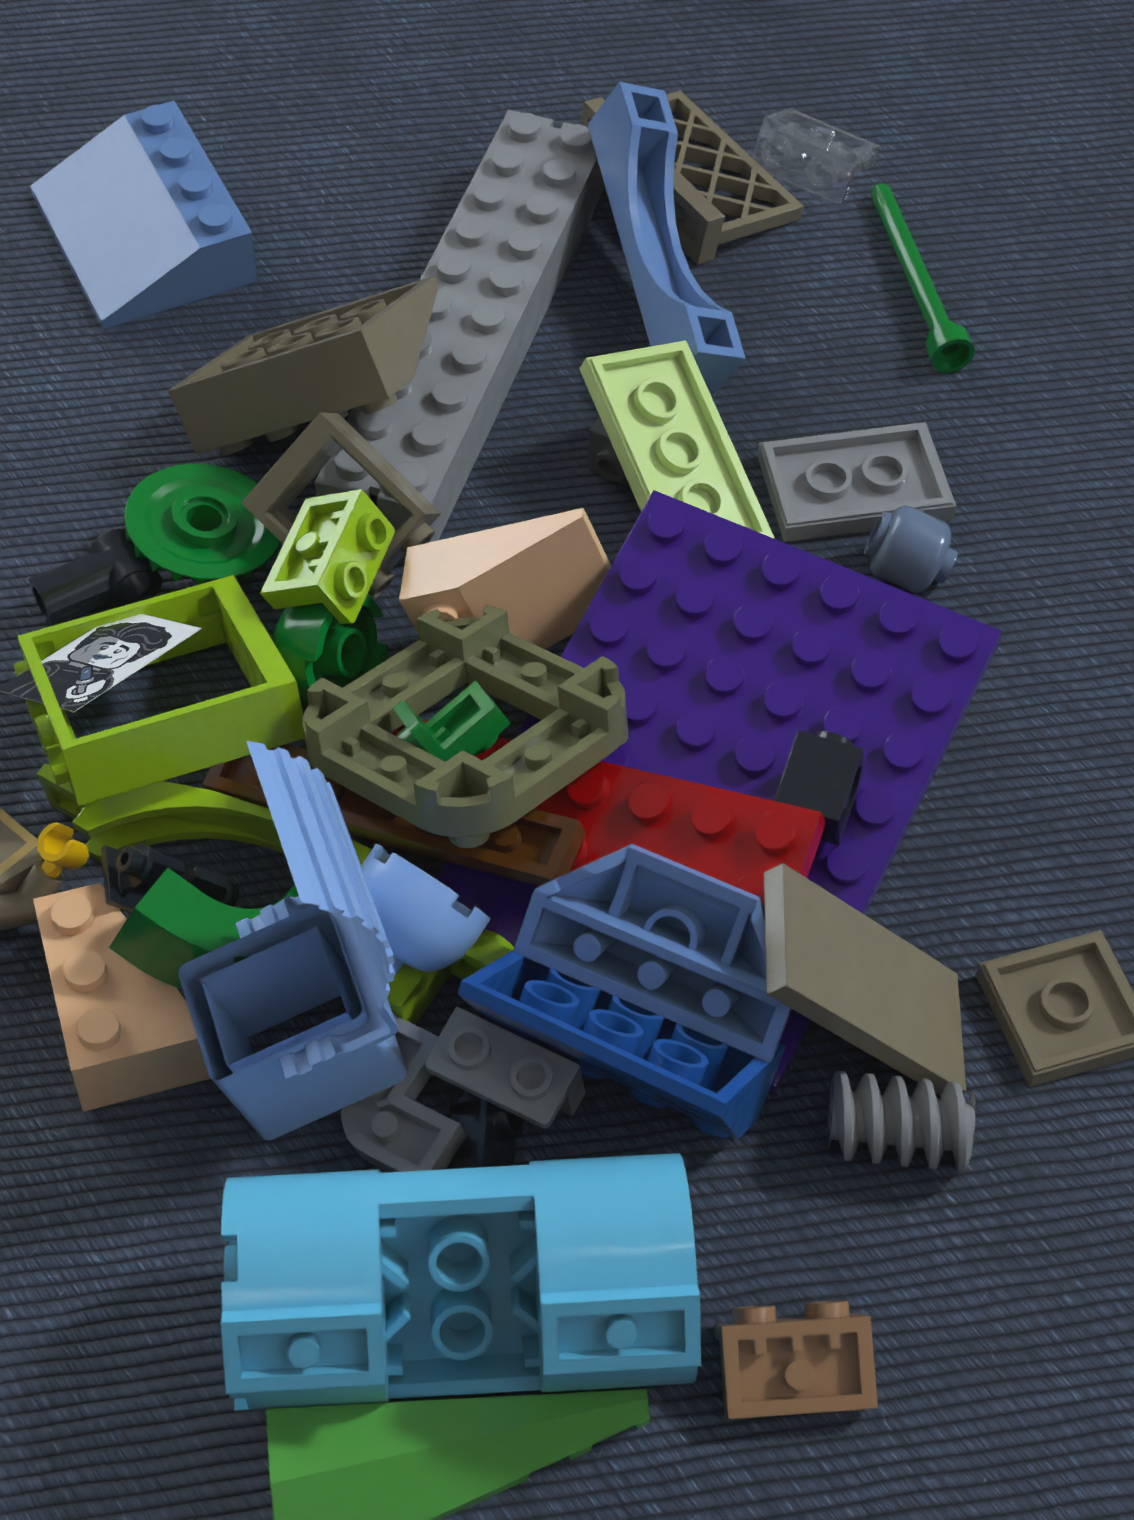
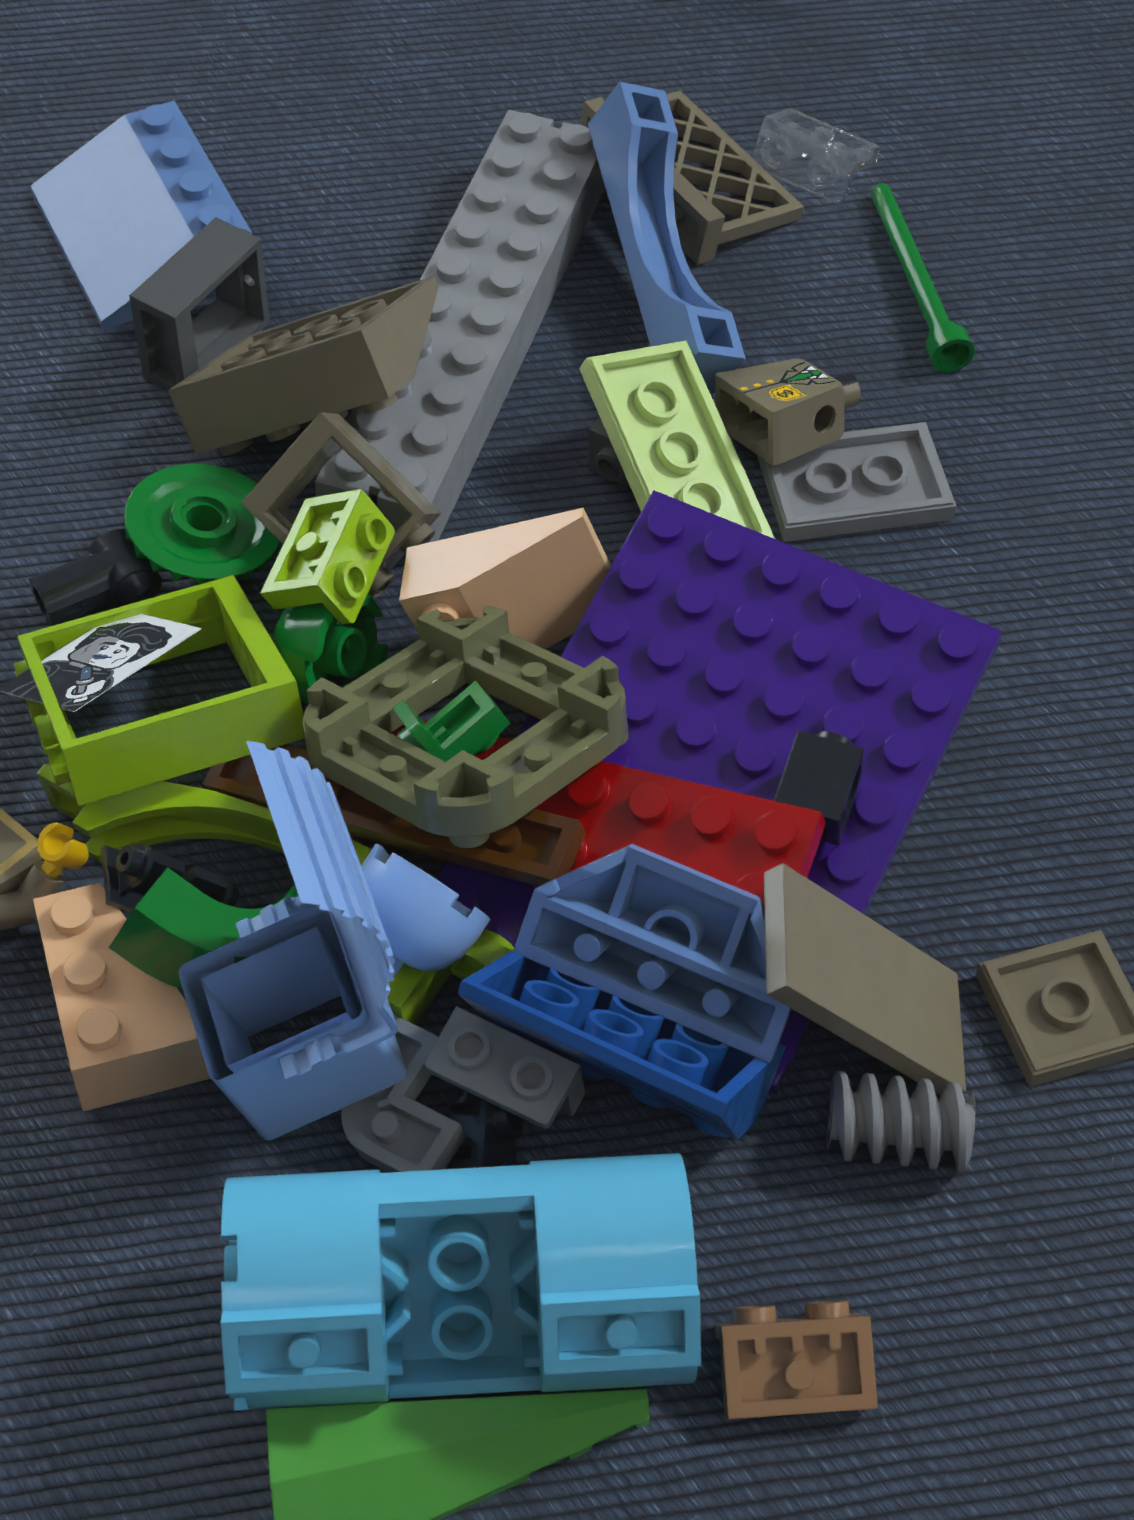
(217, 259): none -> dark grey window
(784, 407): none -> dark tan torso
(910, 549): sand blue head -> none

